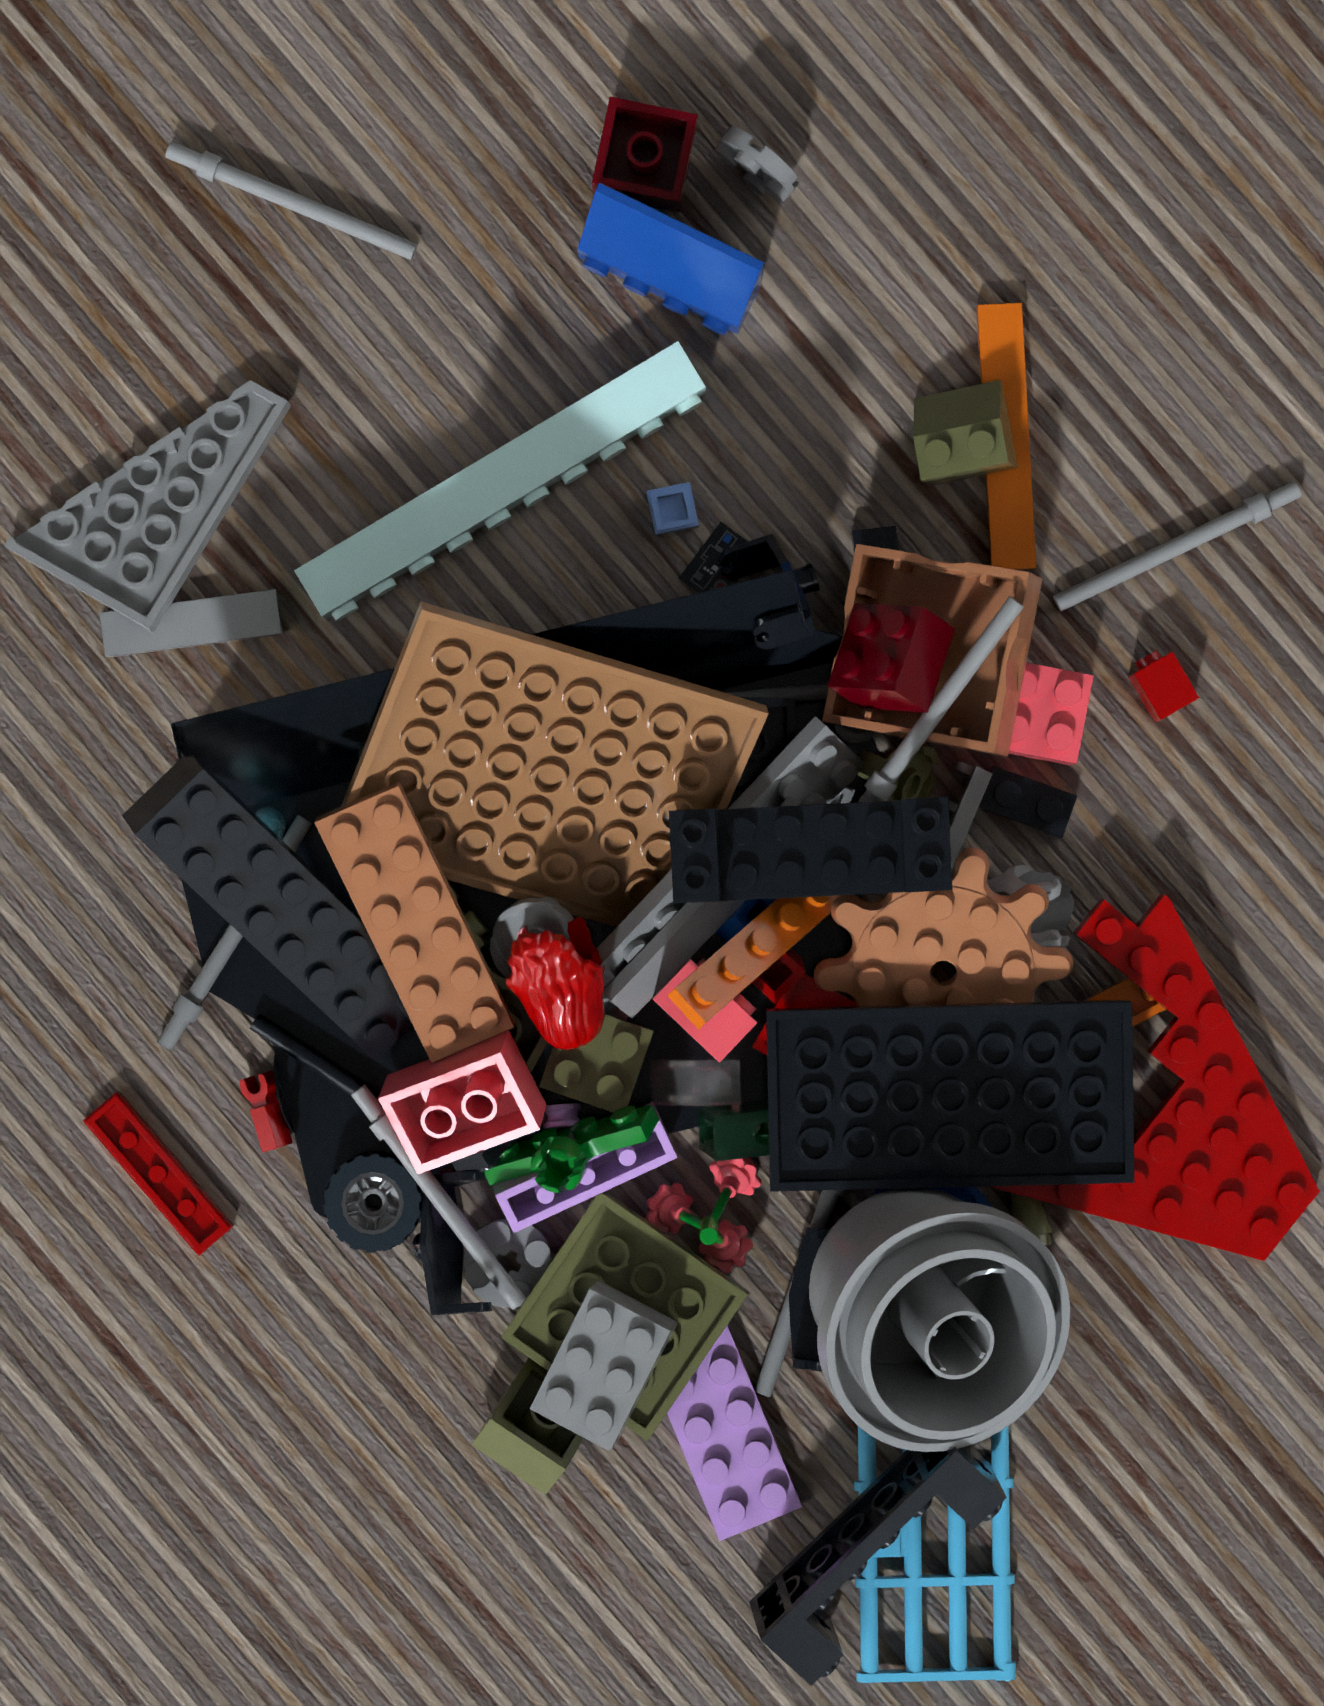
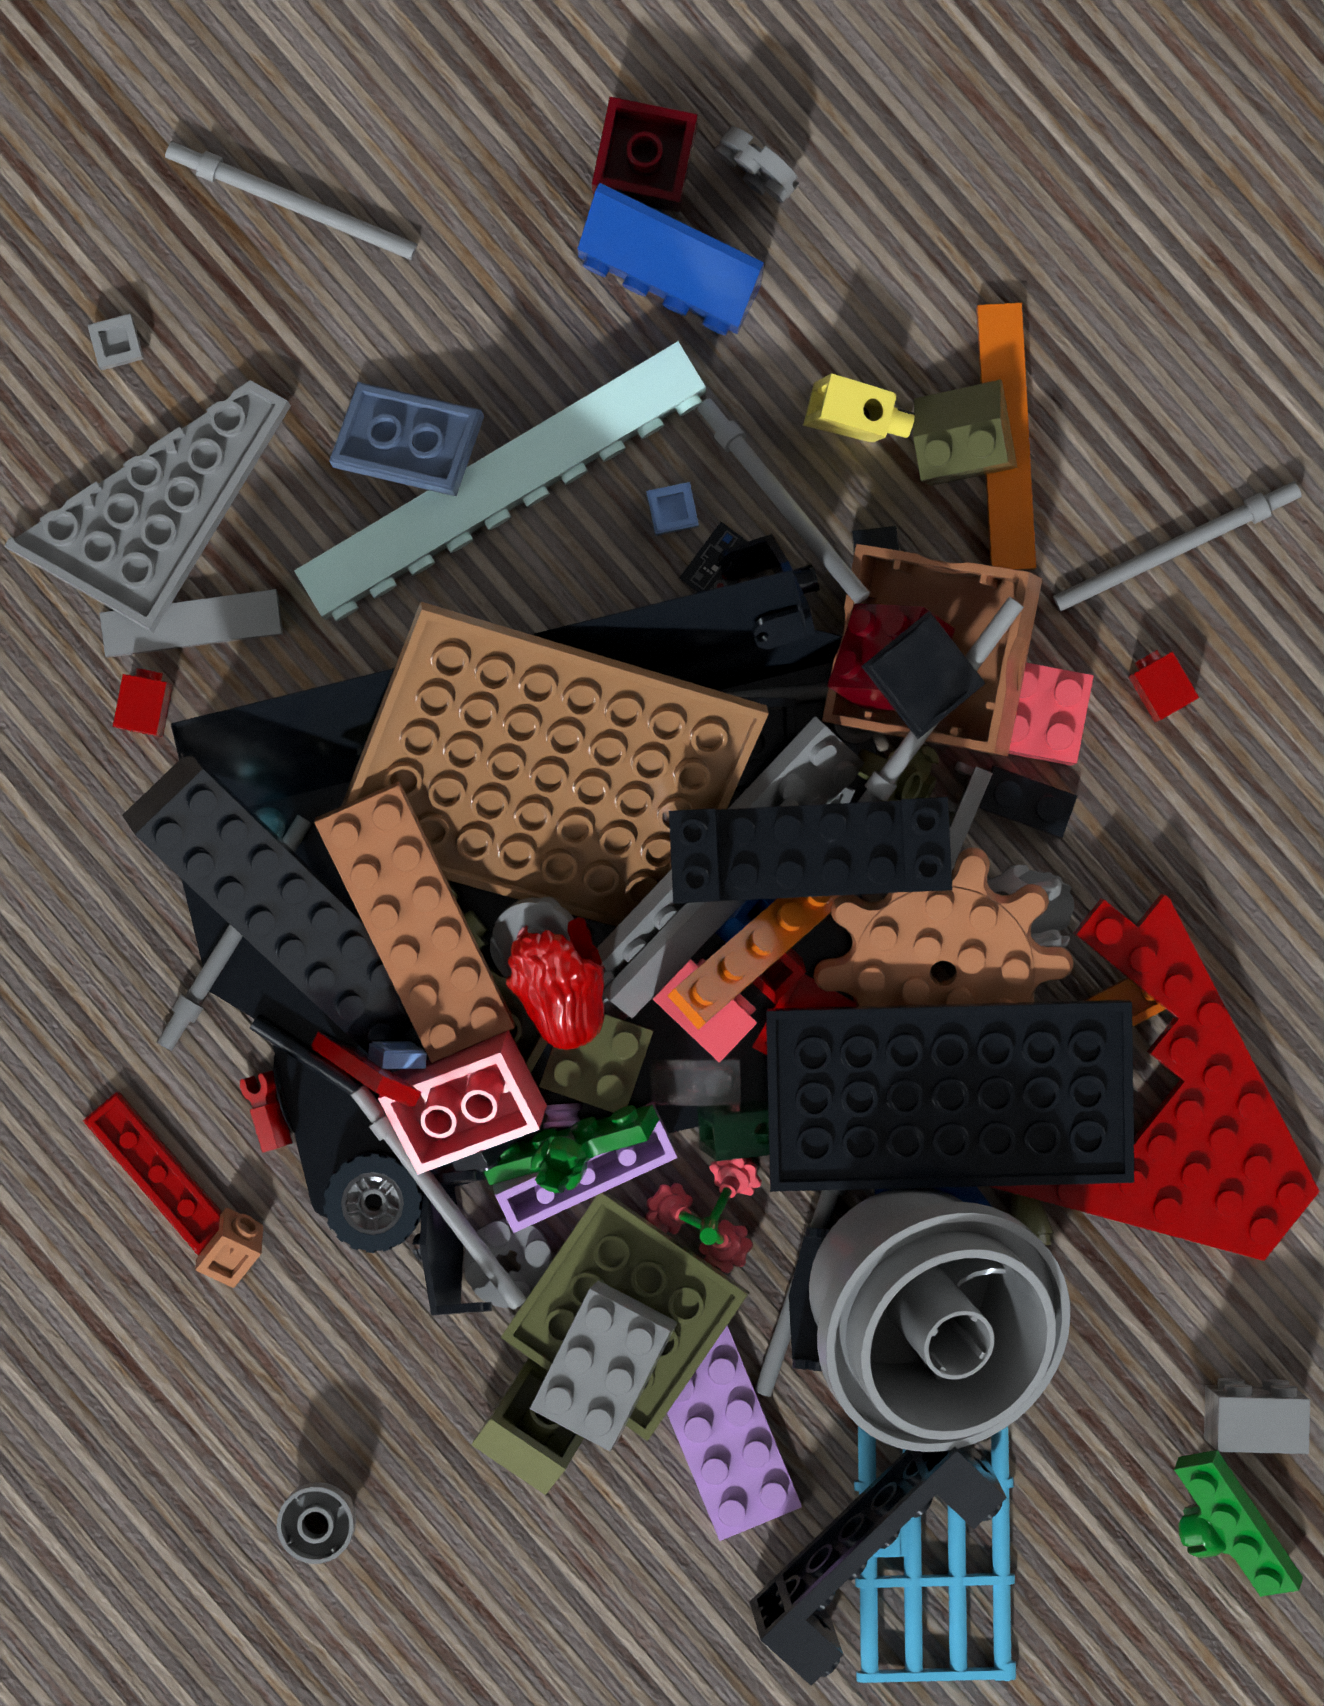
(115, 342): none -> light grey plate
(143, 703): none -> red brick
(231, 1248): none -> nougat bracket
(309, 1546): none -> light grey piece
(364, 1070): none -> red tile
(397, 1055): none -> light blue tile
(406, 438): none -> sand blue tile
(732, 440): none -> light grey bar
(838, 408): none -> light yellow torso
(923, 674): none -> black piece
(1231, 1525): none -> green plate
(1256, 1417): none -> light grey brick

